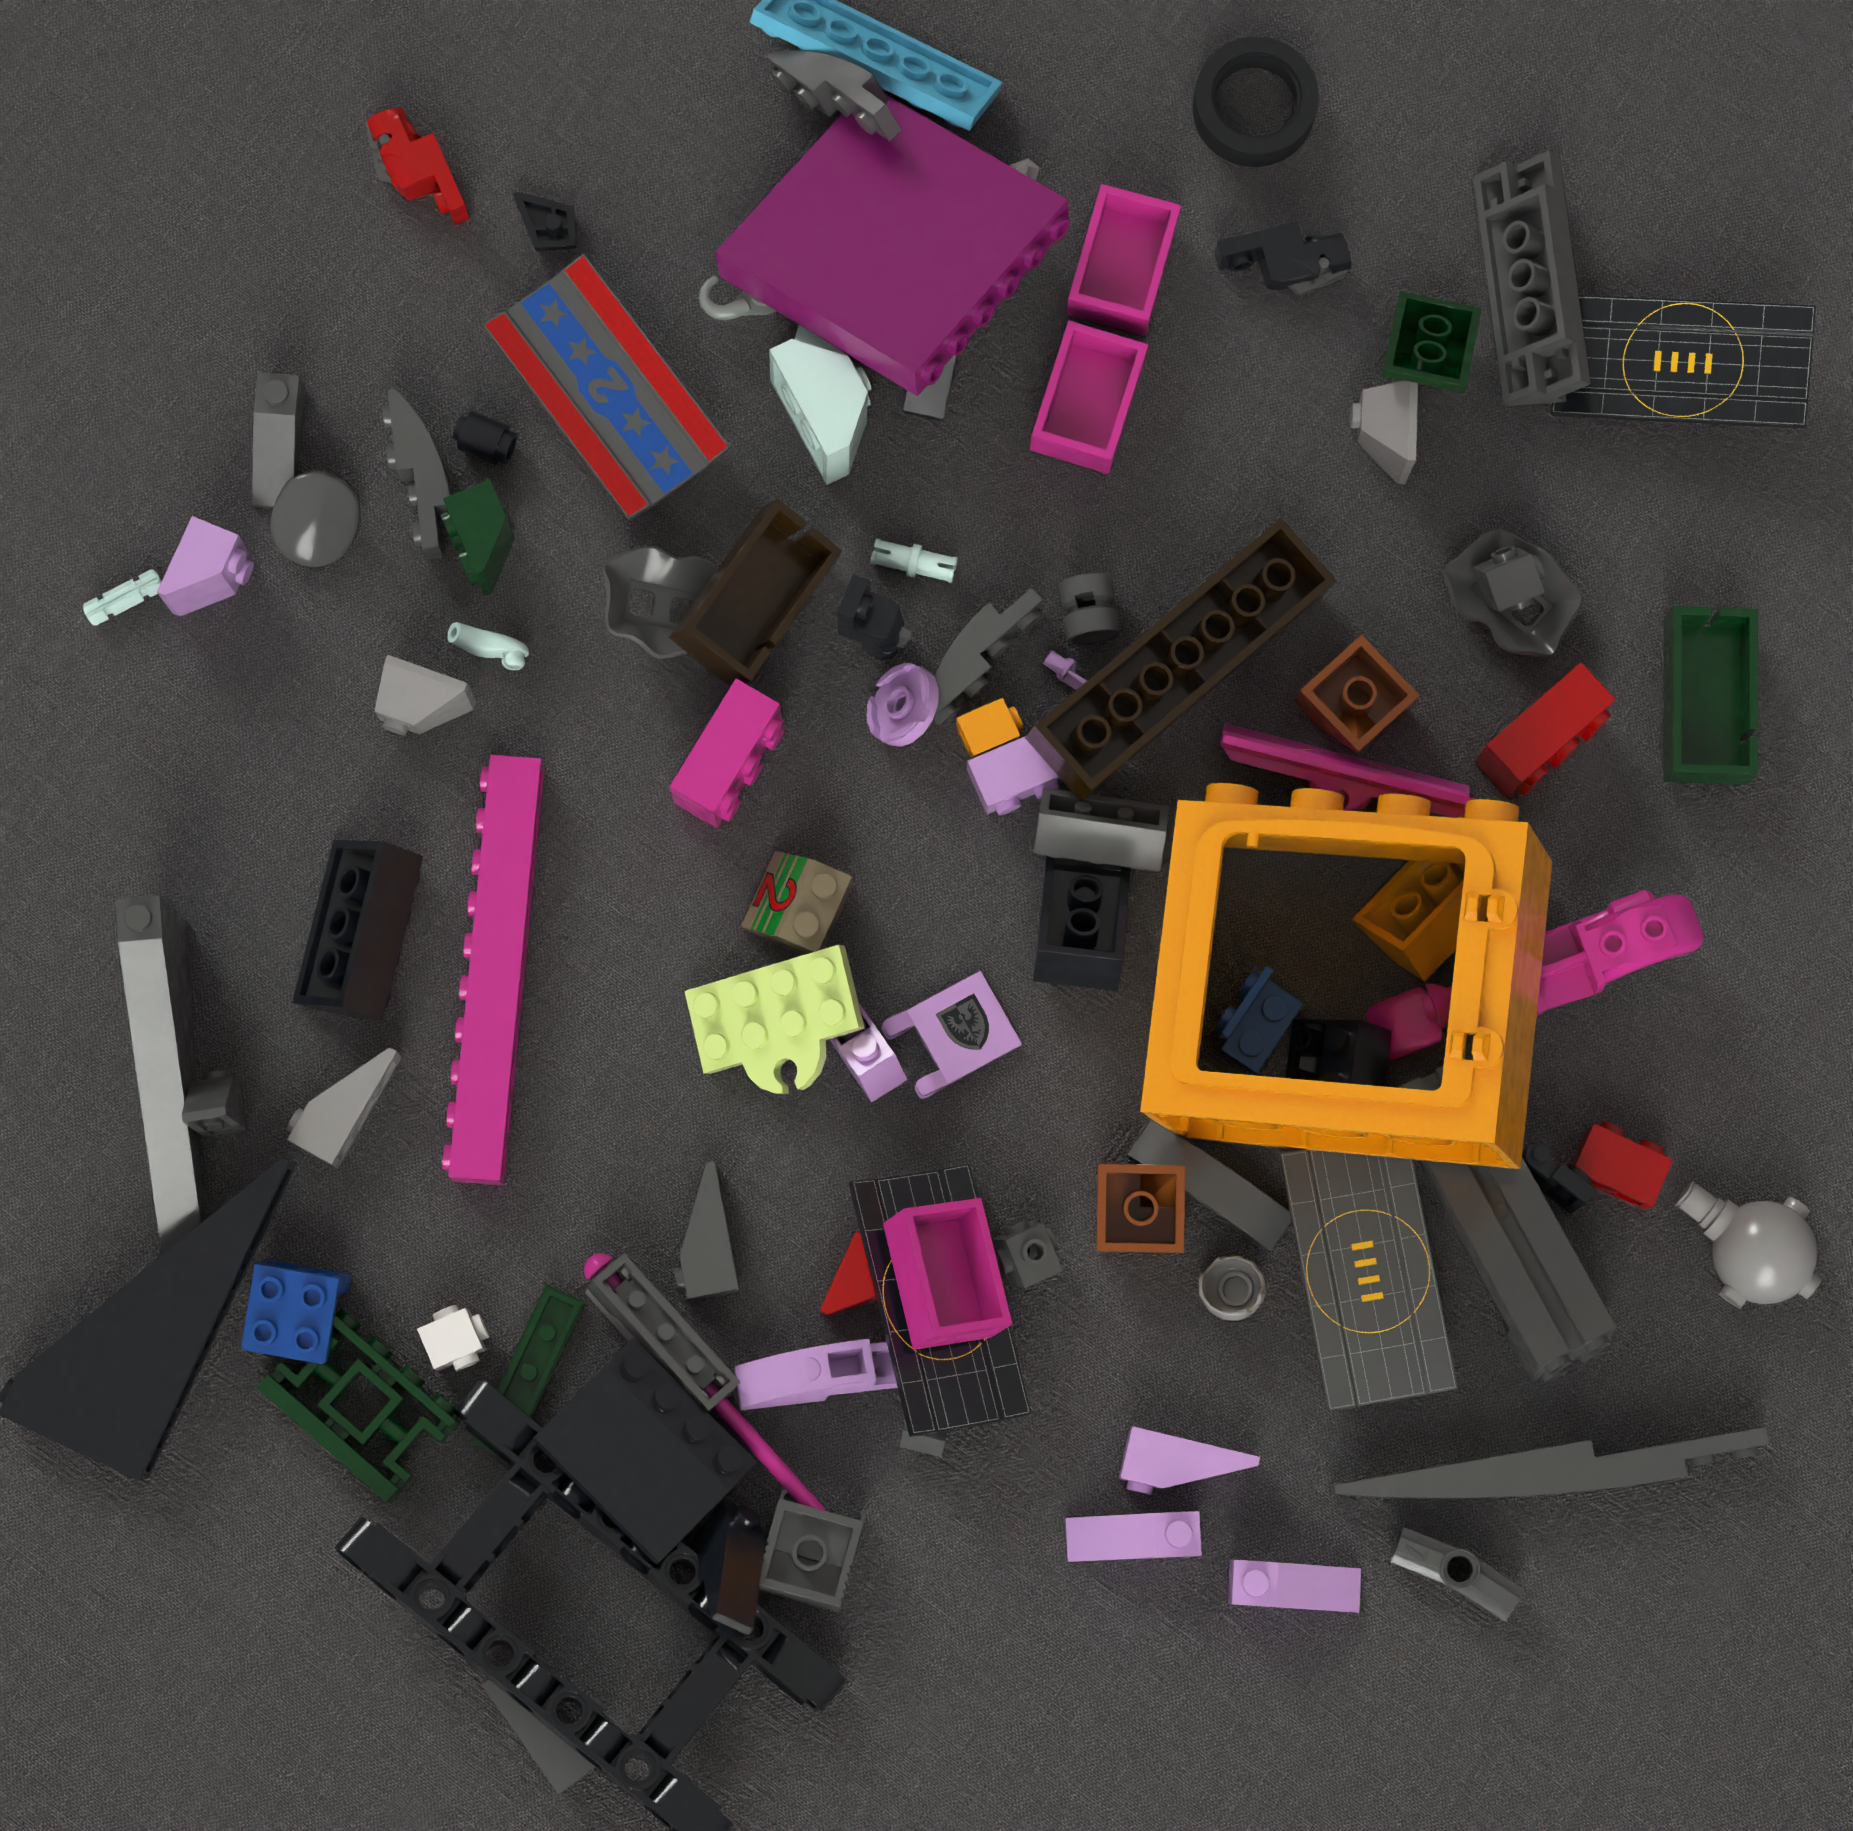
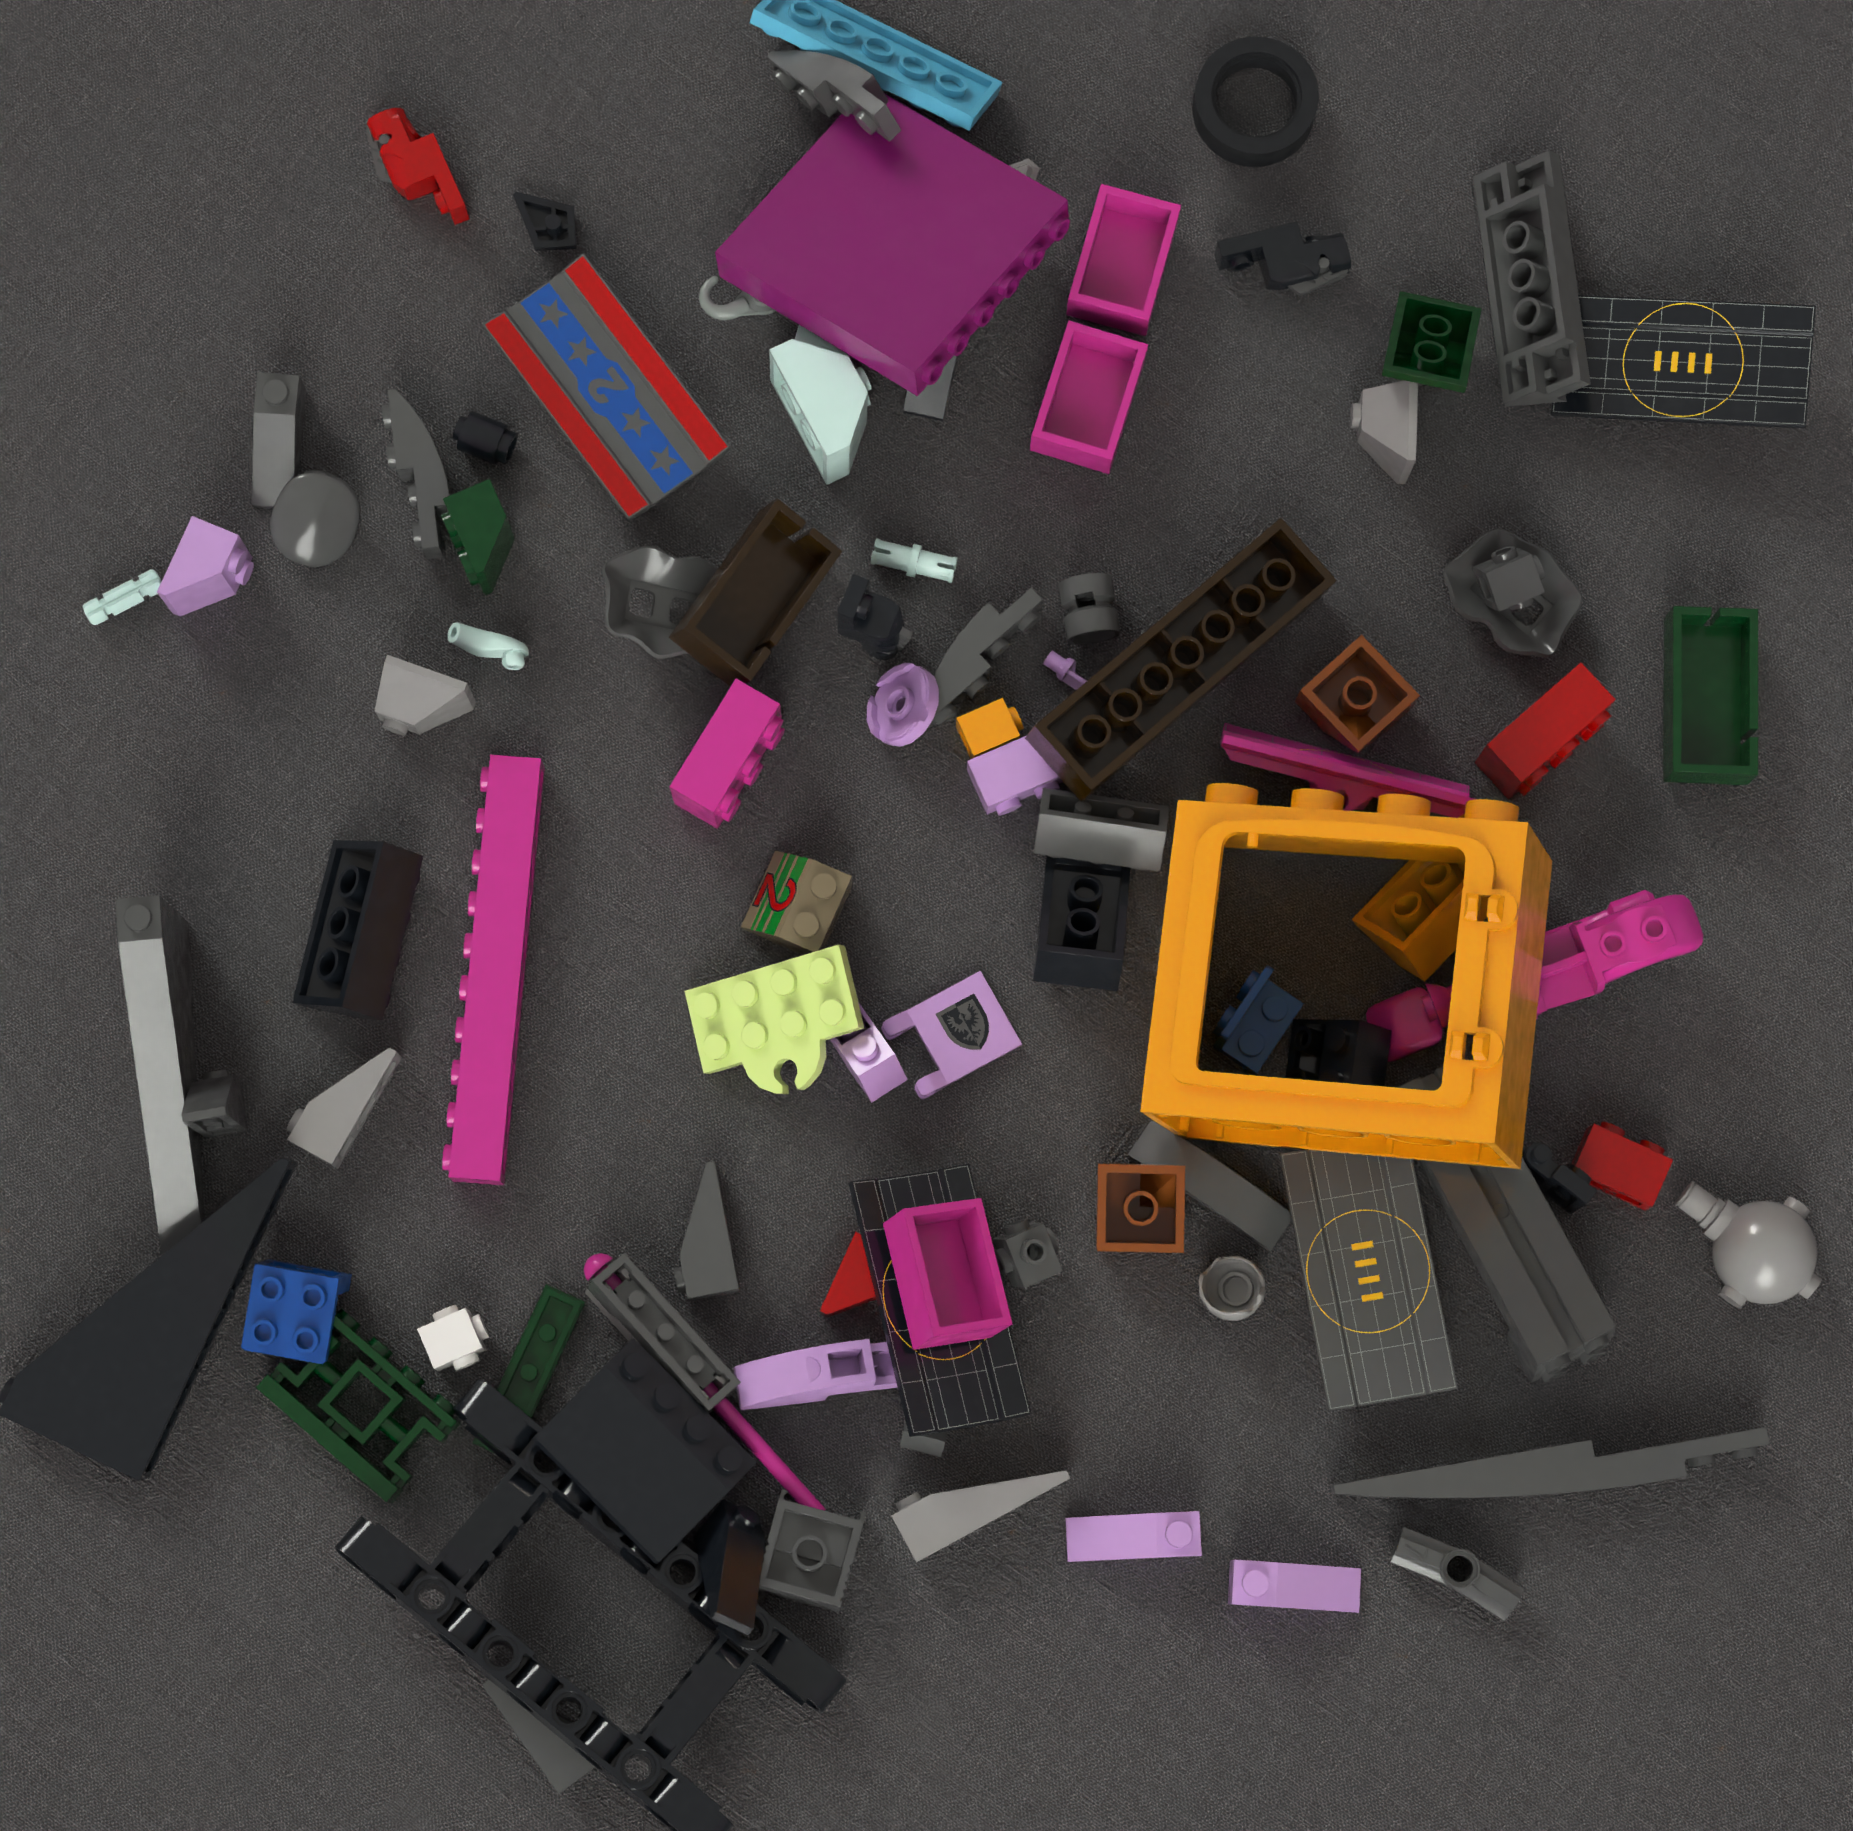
(948, 1516): none -> light grey slope
(1169, 1461): lavender slope -> none

